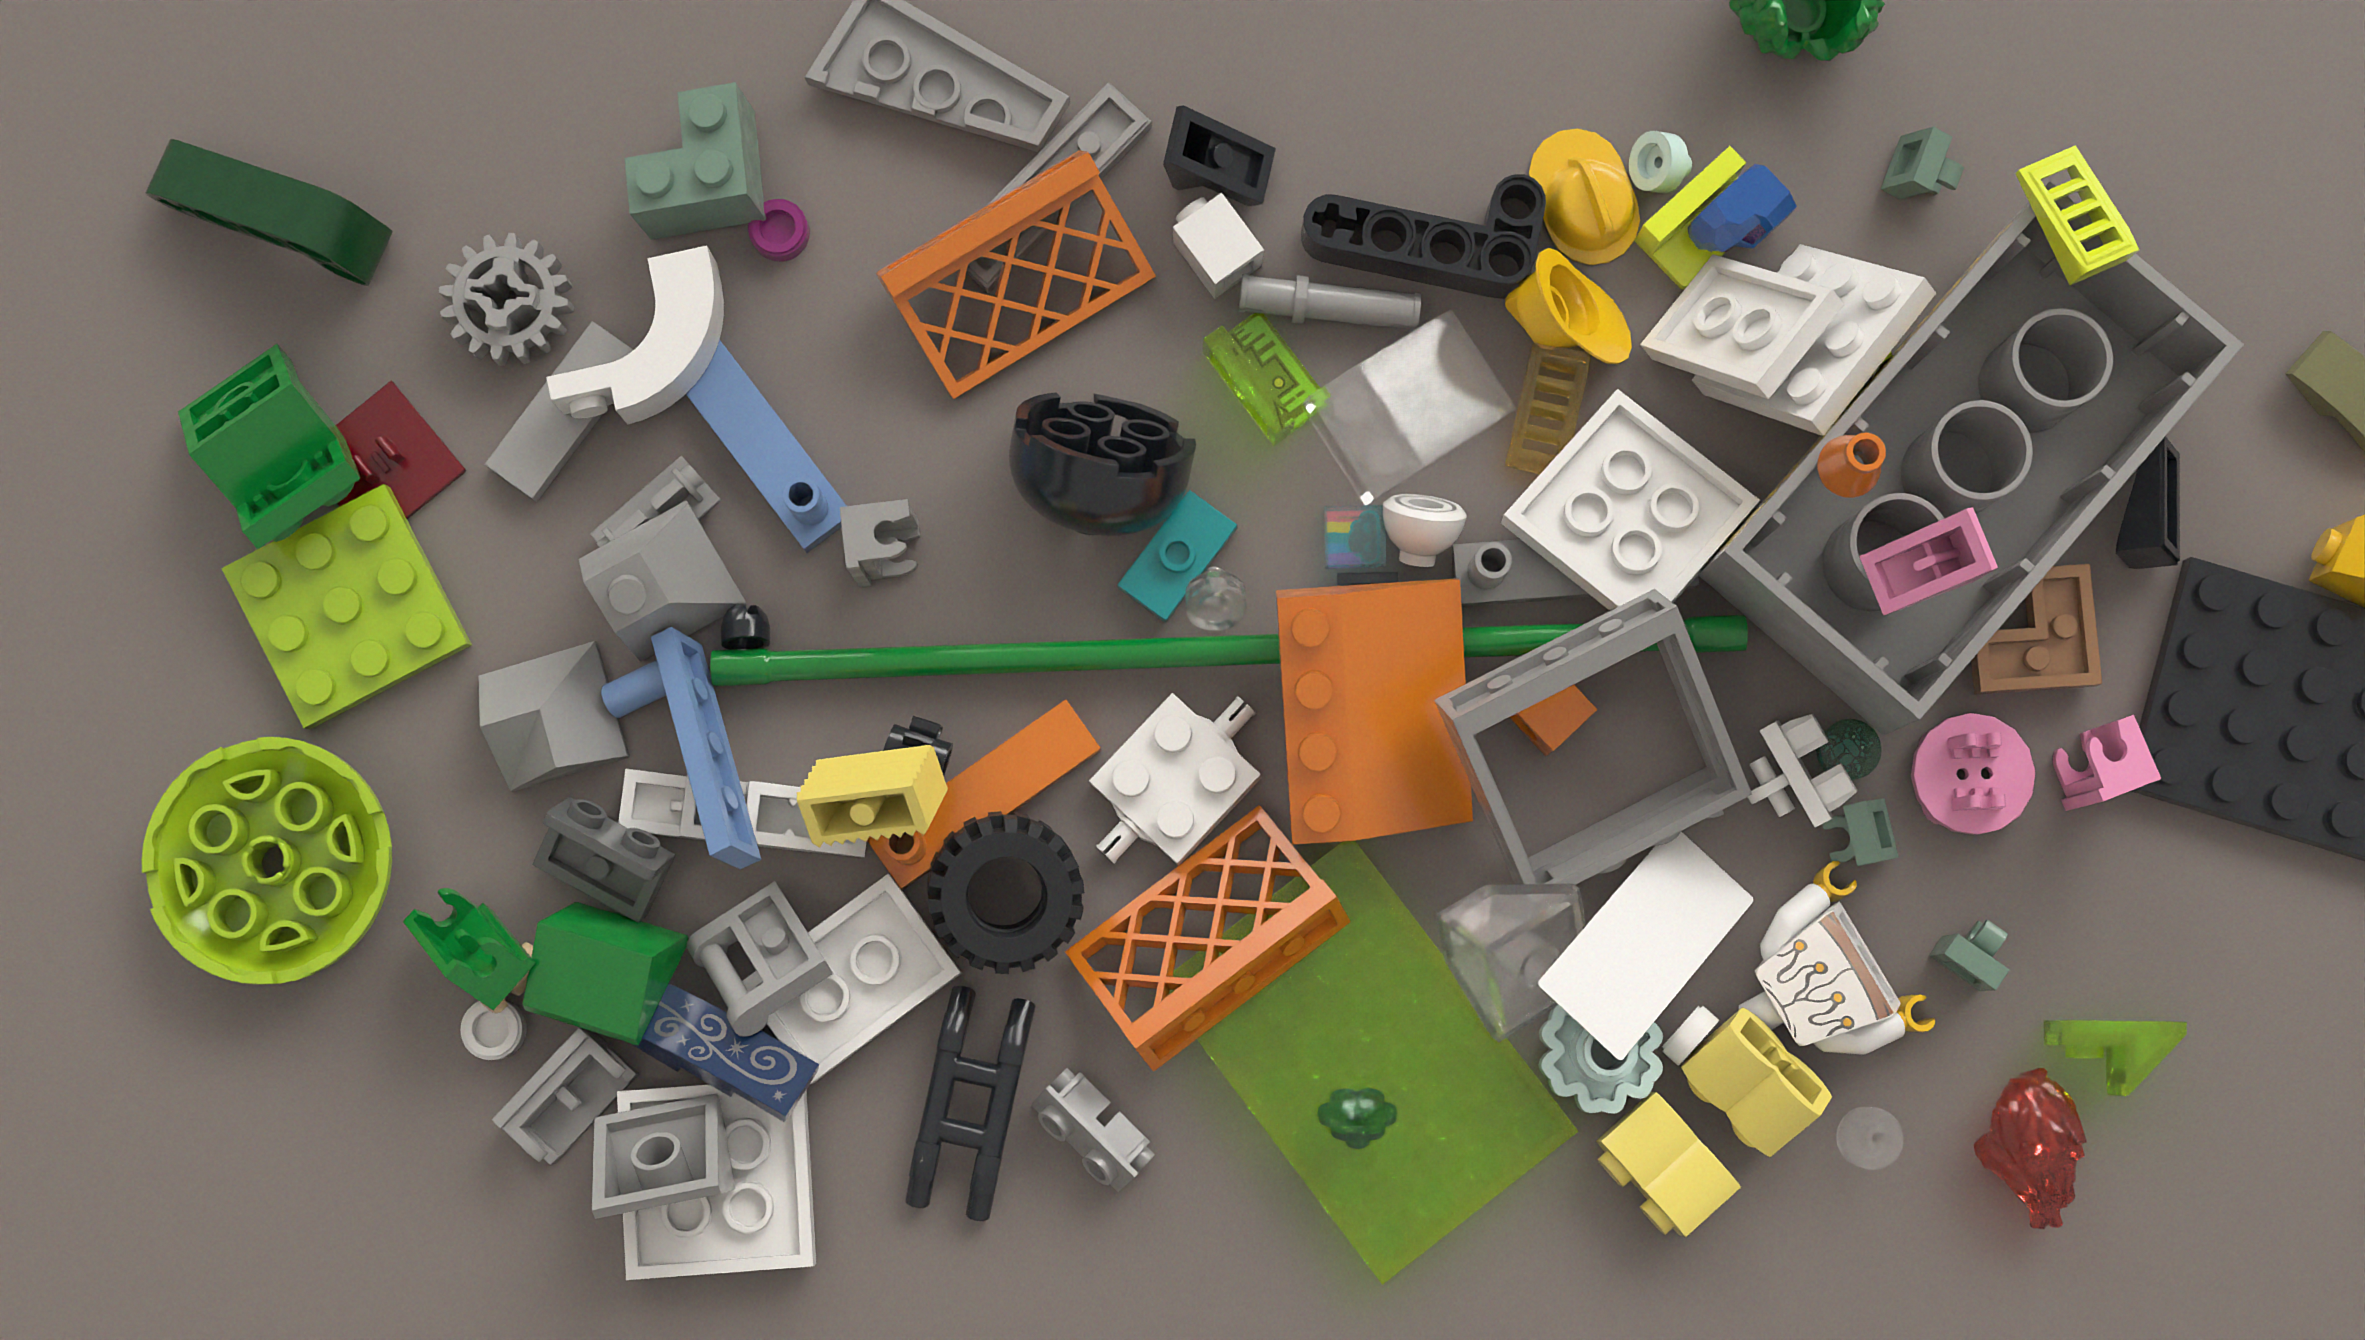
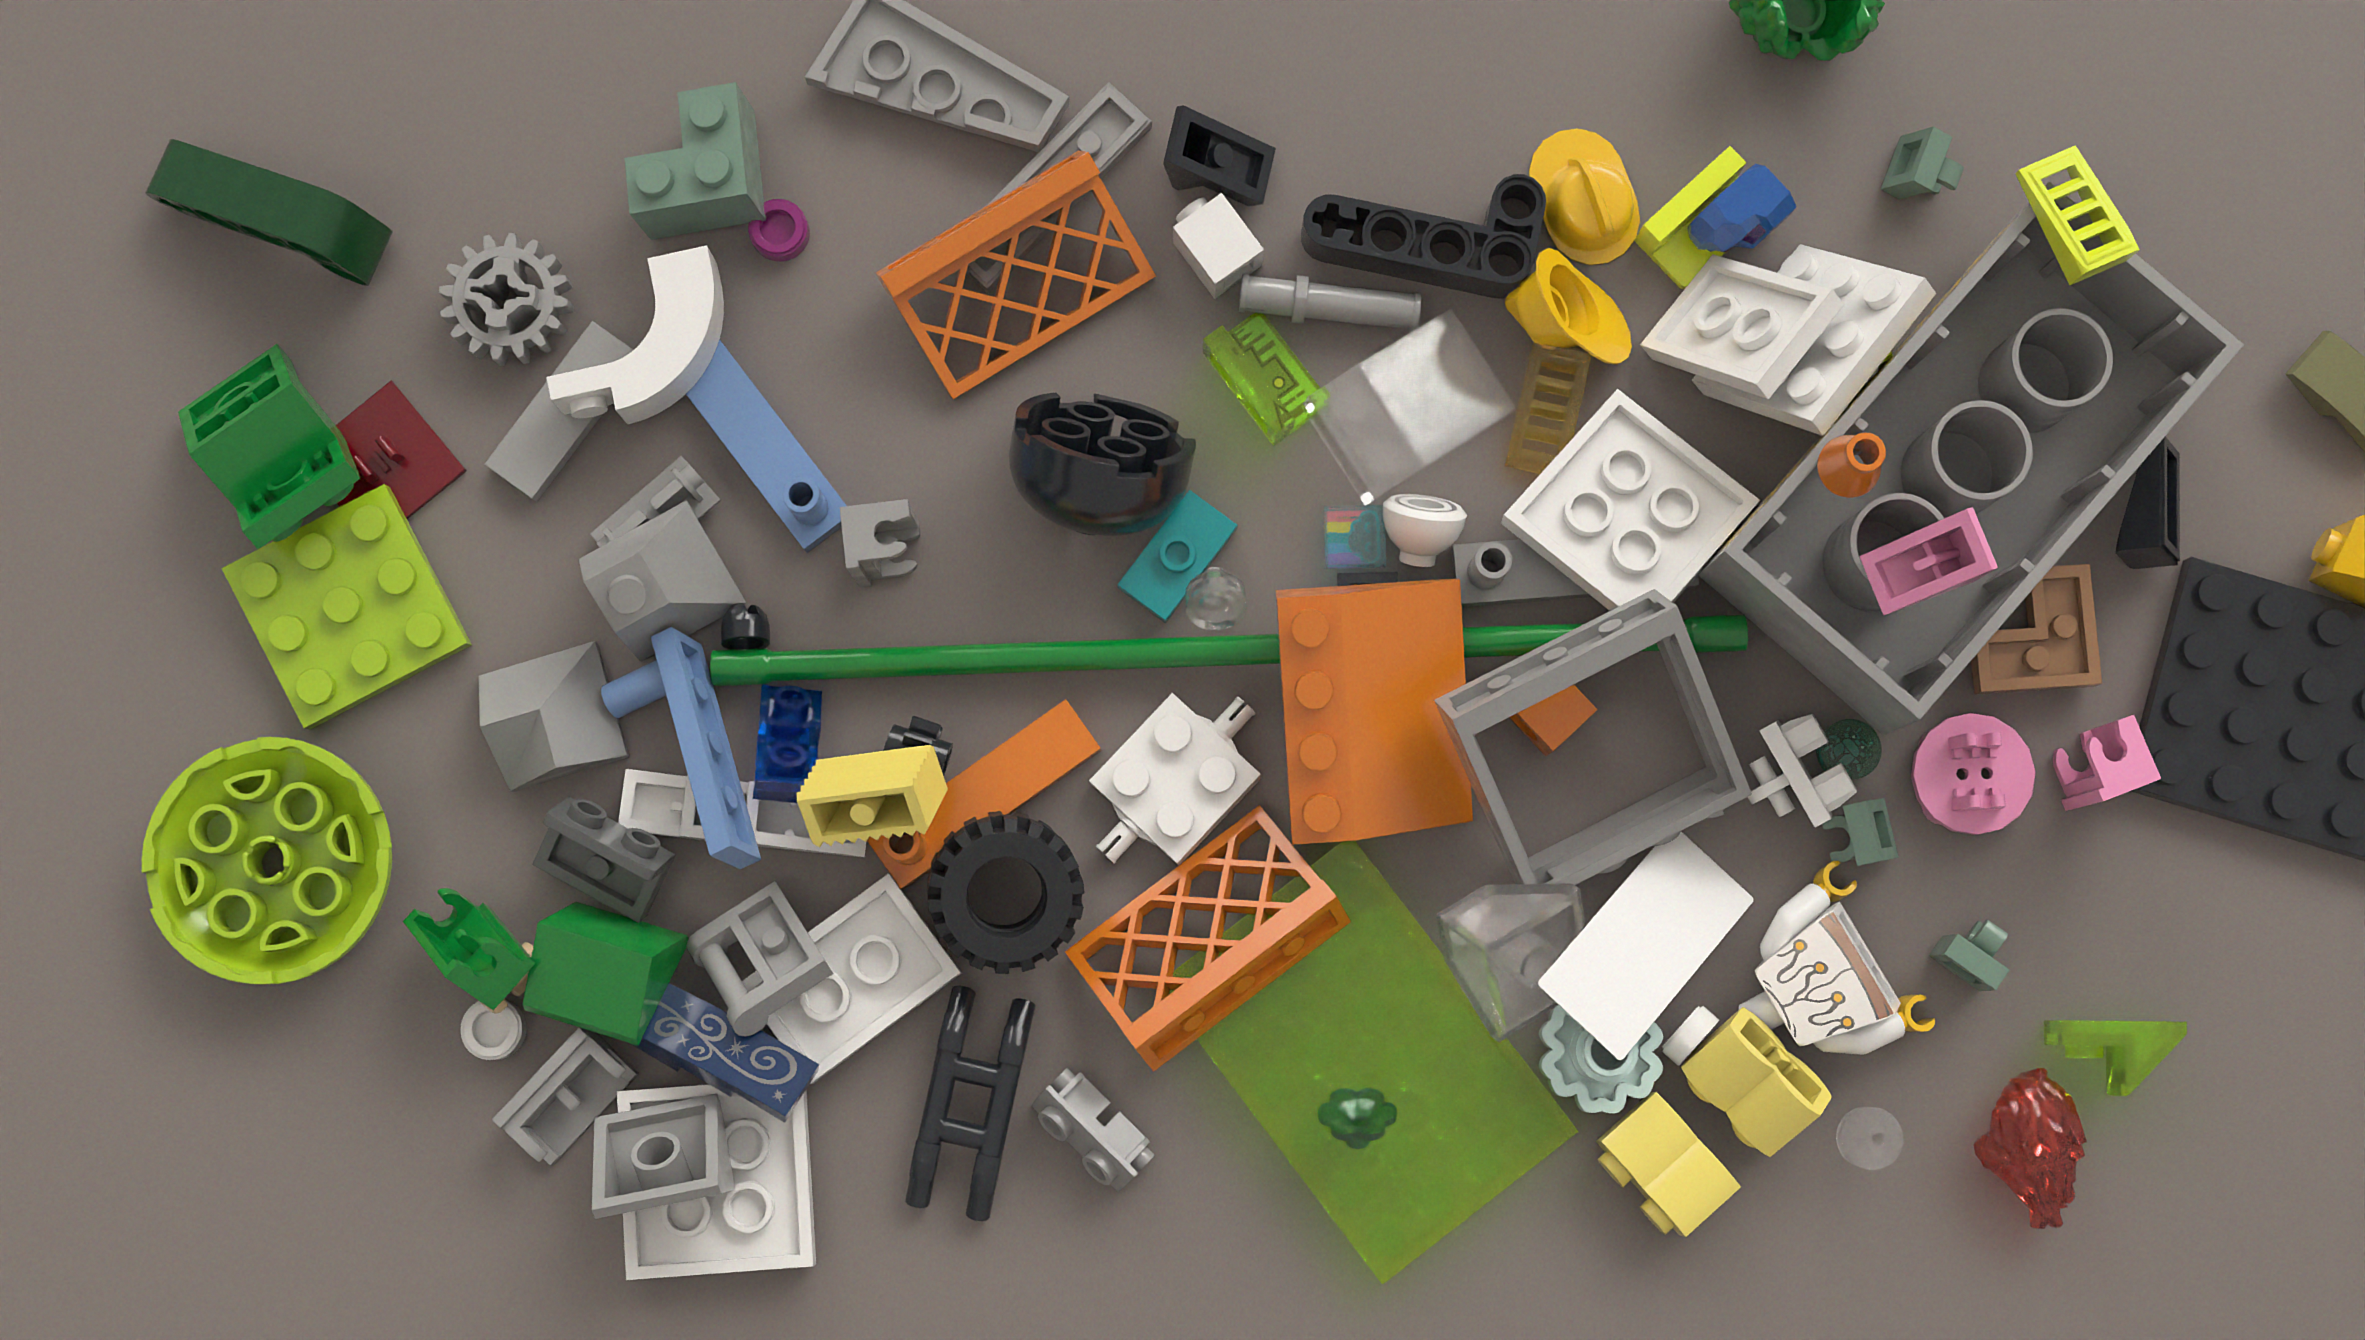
(786, 741): none -> clear blue slope
(1659, 162): light aqua tile -> none

